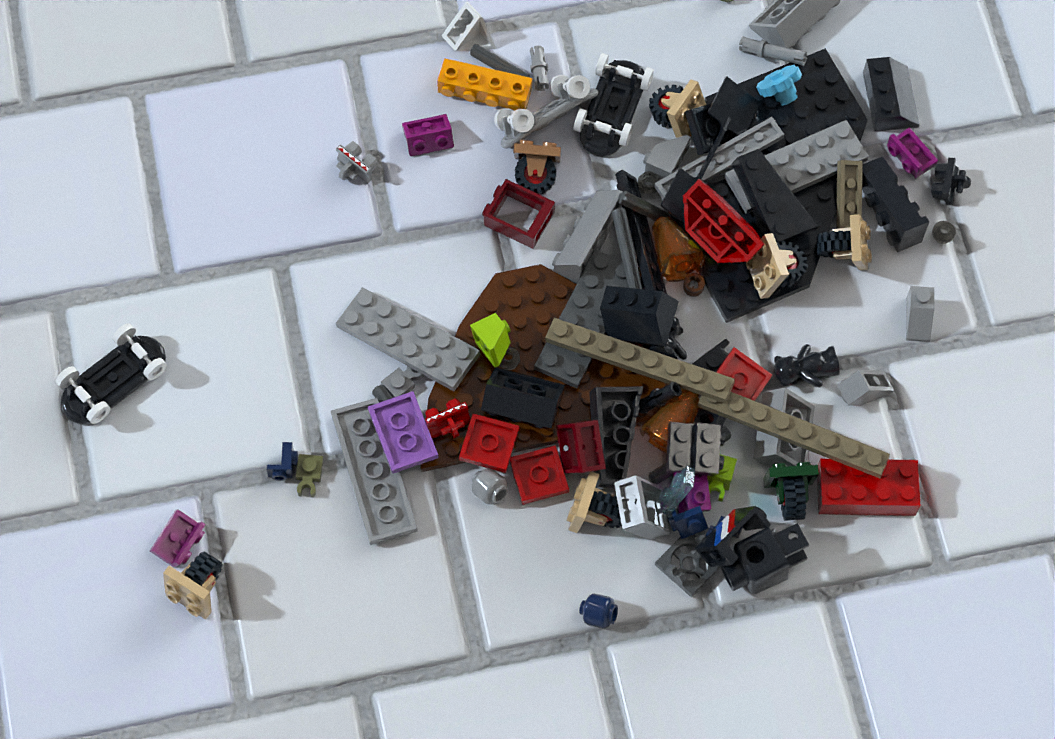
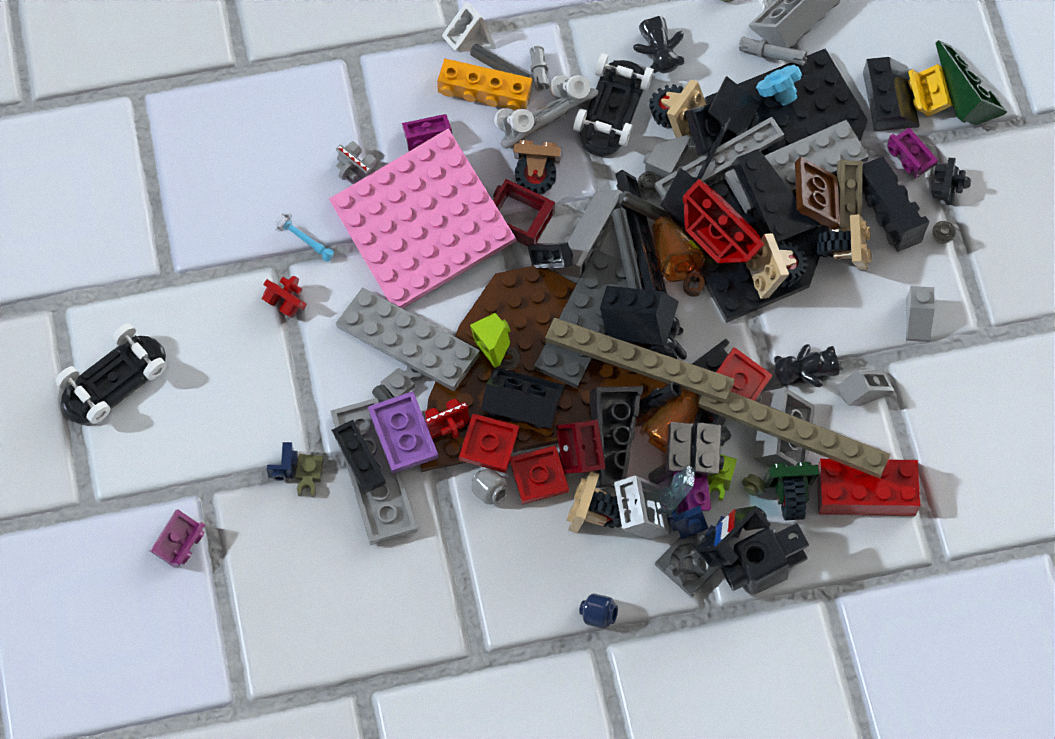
(193, 584): tan plate -> none
(284, 223): none -> medium azure piece
(291, 303): none -> red hips
(358, 456): none -> black plate
(422, 220): none -> bright pink plate
(550, 255): none -> black plate
(655, 33): none -> black piece
(753, 485): none -> olive plate
(817, 193): none -> reddish brown plate
(929, 90): none -> yellow bracket
(967, 96): none -> dark green wedge

